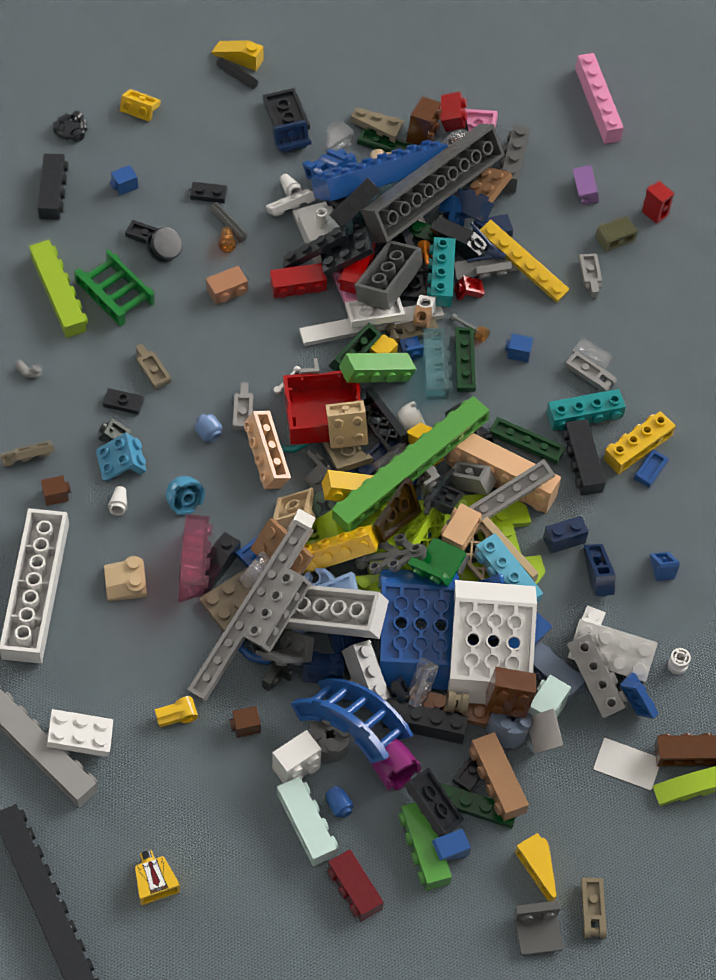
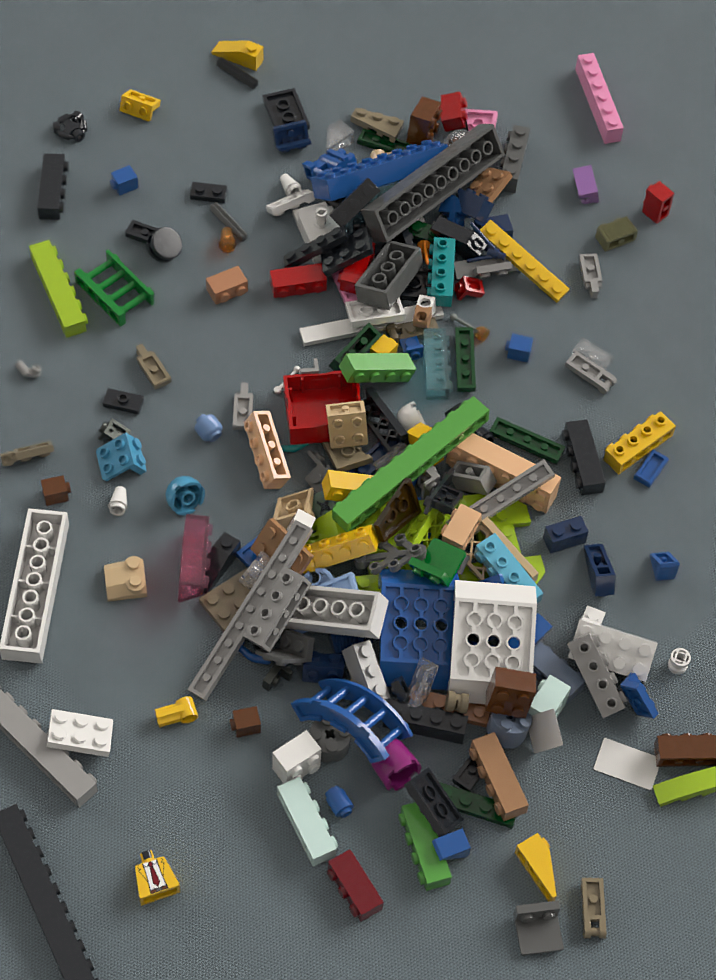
(594, 407): teal brick -> none

